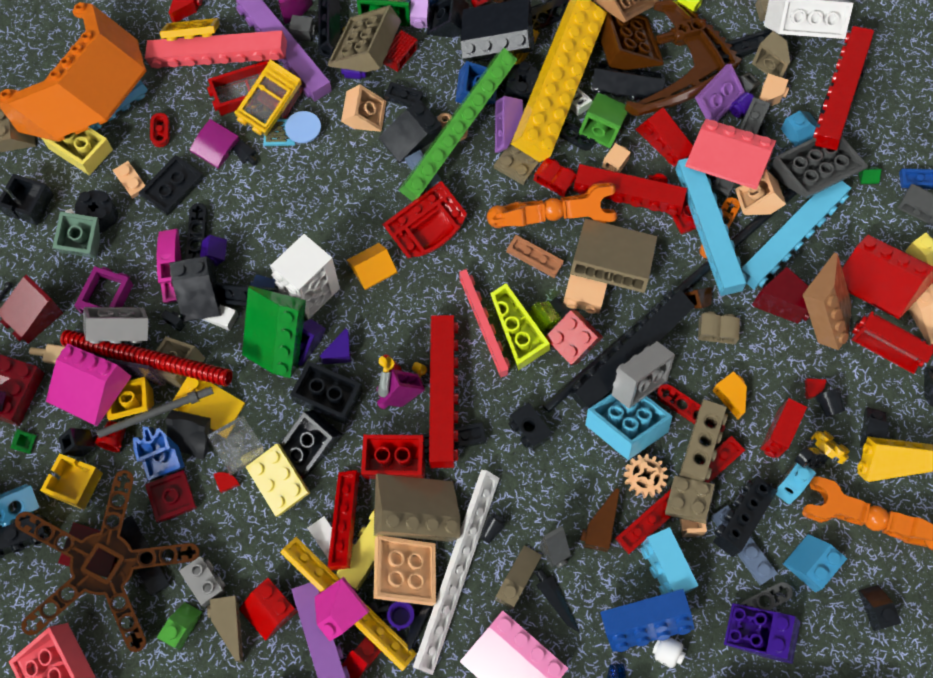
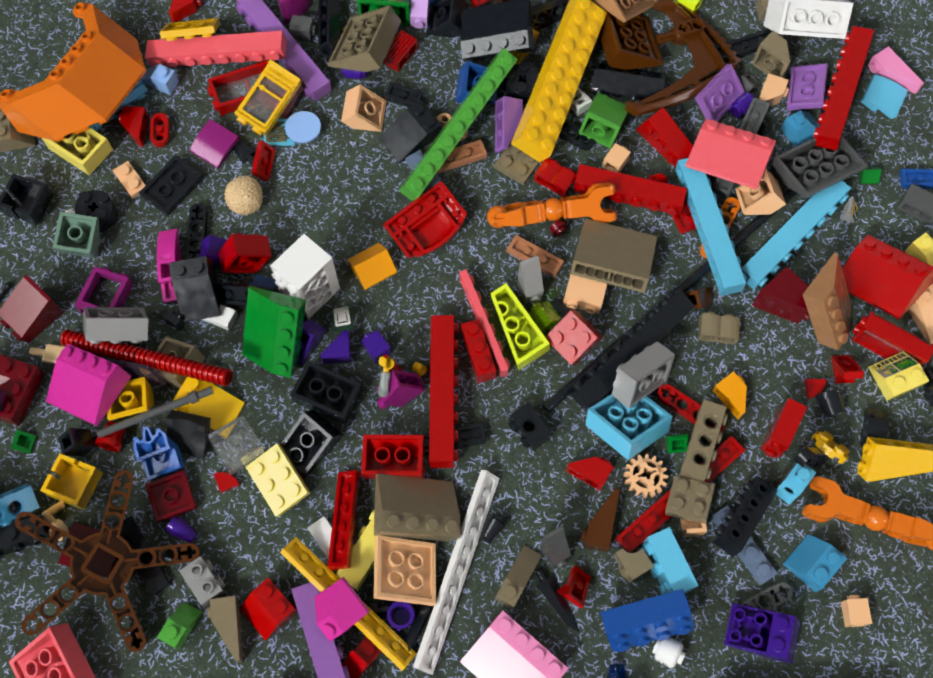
(47, 516): none -> tan plate
(135, 122): none -> red slope
(161, 78): none -> light blue slope
(181, 529): none -> dark purple cone
(243, 195): none -> tan hair
(244, 253): none -> red brick
(263, 161): none -> red plate
(342, 319): none -> slope
(375, 345): none -> dark purple brick
(464, 155): none -> nougat plate
(478, 351): none -> red brick
(530, 280): none -> light grey slope
(558, 228): none -> dark red plate
(576, 587): none -> red slope
(591, 471): none -> red slope
(632, 564): none -> dark tan brick
(677, 443): none -> green slope
(807, 87): none -> medium lavender tile
(846, 369): none -> red slope
(850, 210): none -> light grey slope
(856, 611): none -> light nougat brick
(879, 608): black slope -> none
(884, 96): none -> medium azure slope
(890, 66): none -> bright pink slope
(898, 375): none -> light yellow slope

